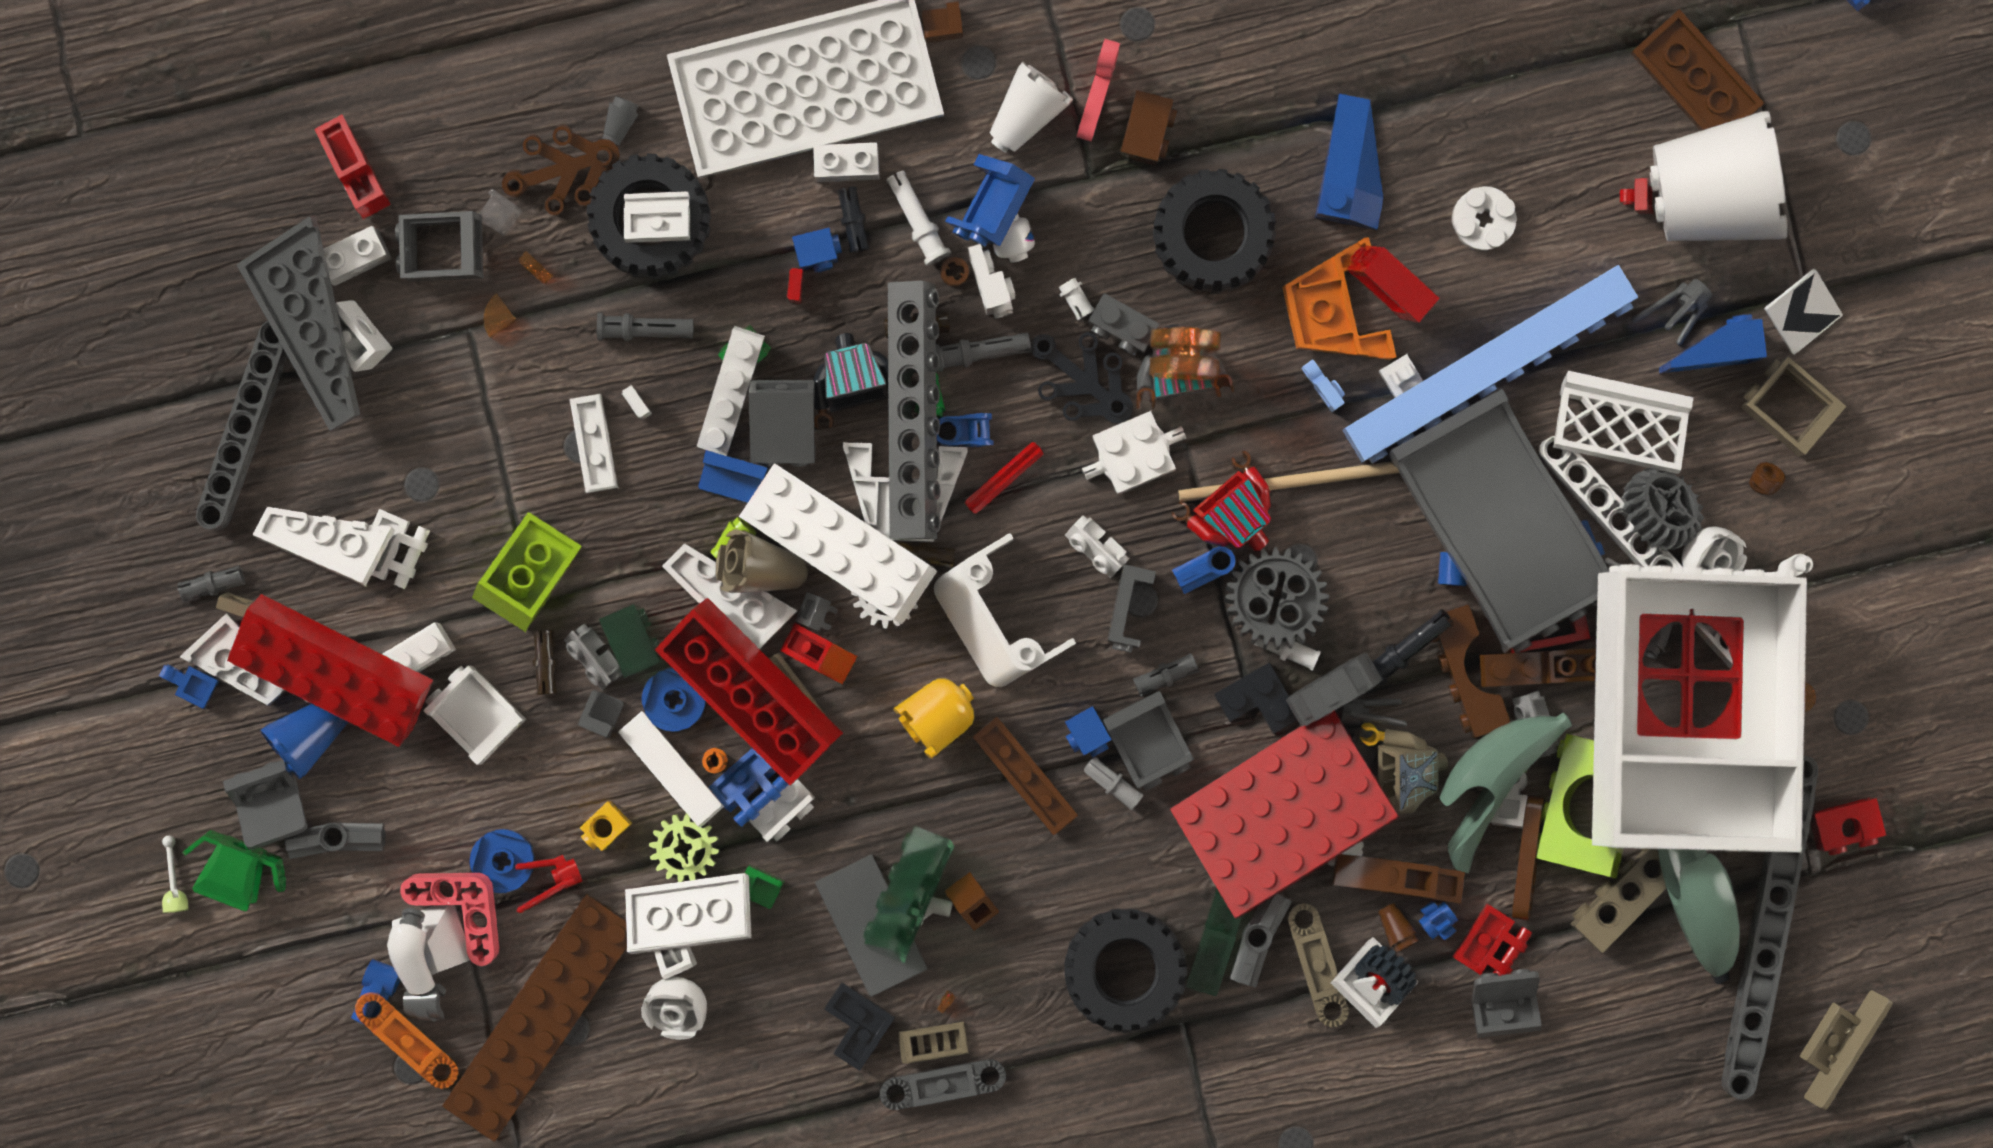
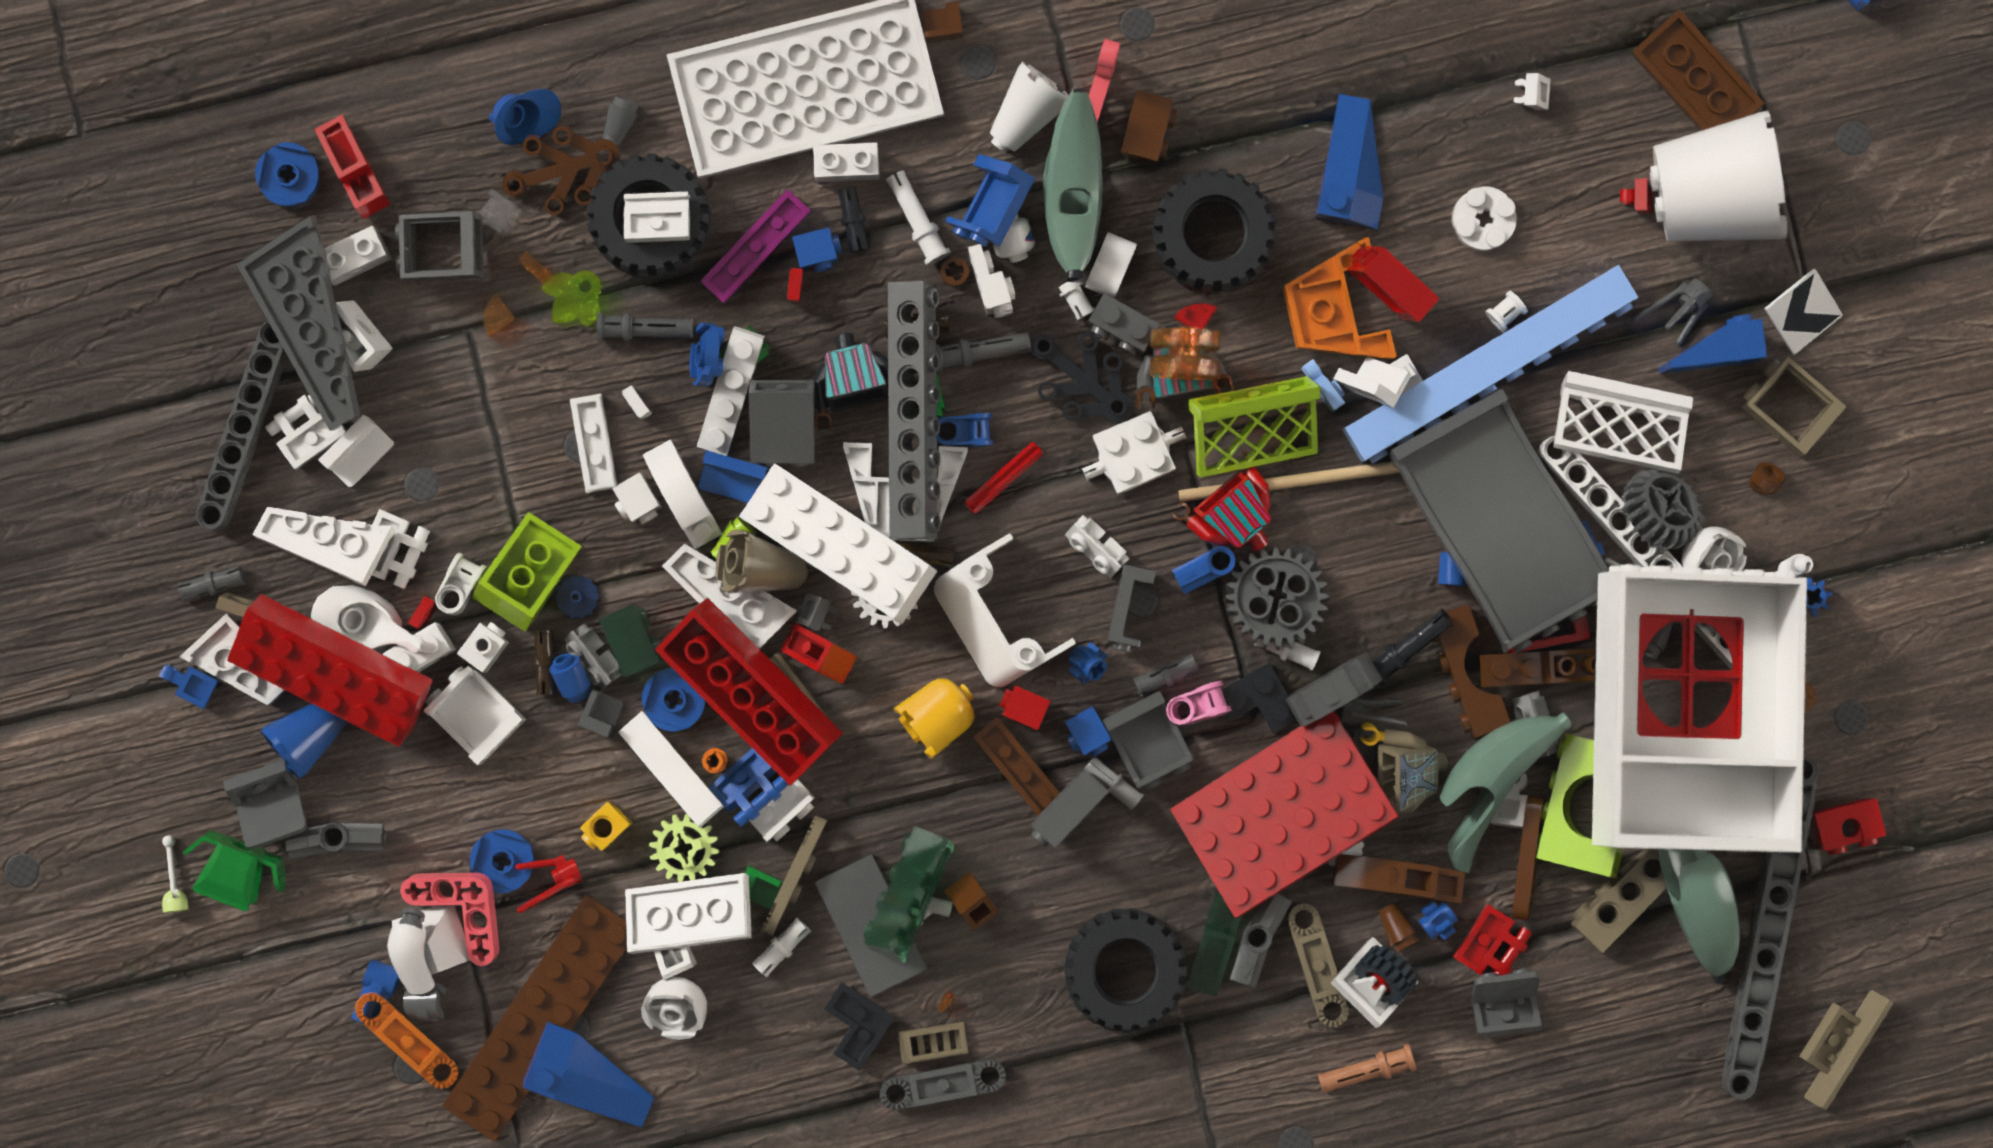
(278, 159): none -> blue plate
(307, 440): none -> white plate
(357, 451): none -> white panel
(373, 626): none -> white hat
(423, 612): none -> red tile
(459, 582): none -> white piece
(484, 646): none -> white brick
(525, 115): none -> blue piece
(570, 300): none -> clear neon green plate
(570, 677): none -> blue brick
(577, 596): none -> dark blue piece
(581, 1076): none -> blue wedge
(636, 499): none -> white brick
(682, 494): none -> white arch
(704, 355): none -> blue plate
(755, 246): none -> magenta plate
(781, 947): none -> white pin
(802, 864): none -> dark tan plate
(1024, 707): none -> red brick
(1068, 809): none -> dark grey window
(1074, 185): none -> sand green piece
(1087, 662): none -> blue gear
(1111, 265): none -> white axle
(1196, 315): none -> red tile
(1204, 704): none -> bright pink piece
(1249, 401): none -> lime fence
(1375, 381): none -> white panel
(1383, 1065): none -> nougat pin
(1506, 311): none -> white bush
(1536, 91): none -> white tile
(1819, 595): none -> blue gear

